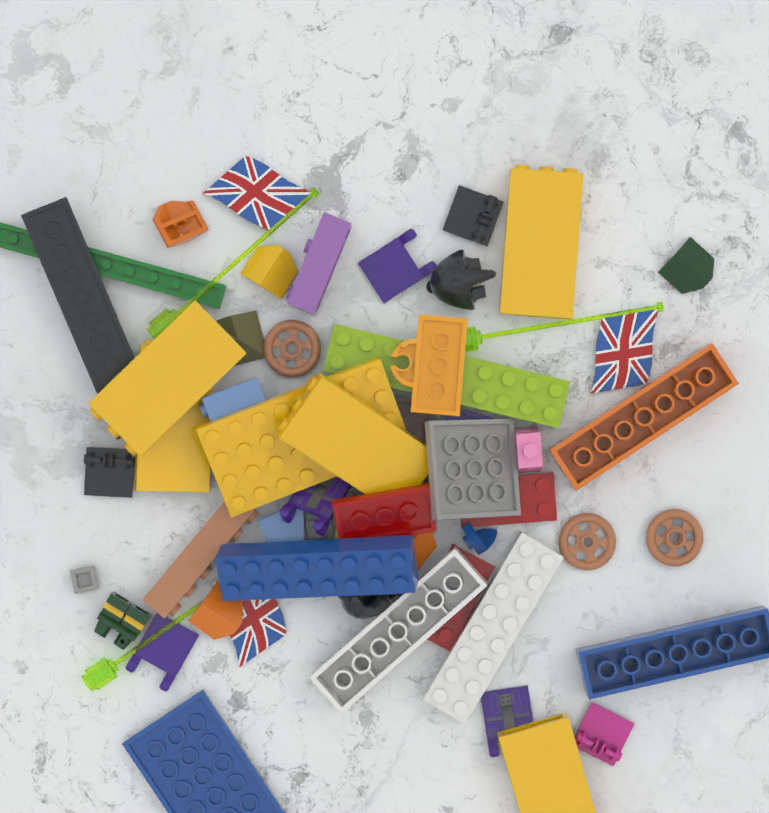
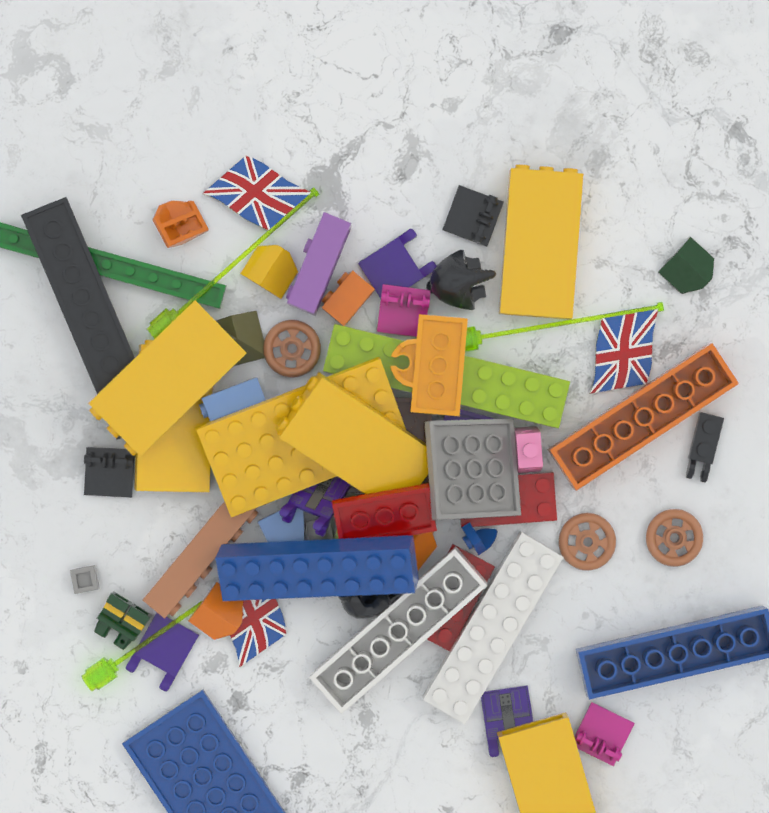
(347, 298): none -> orange brick
(401, 309): none -> dark pink hinge
(704, 444): none -> black hinge

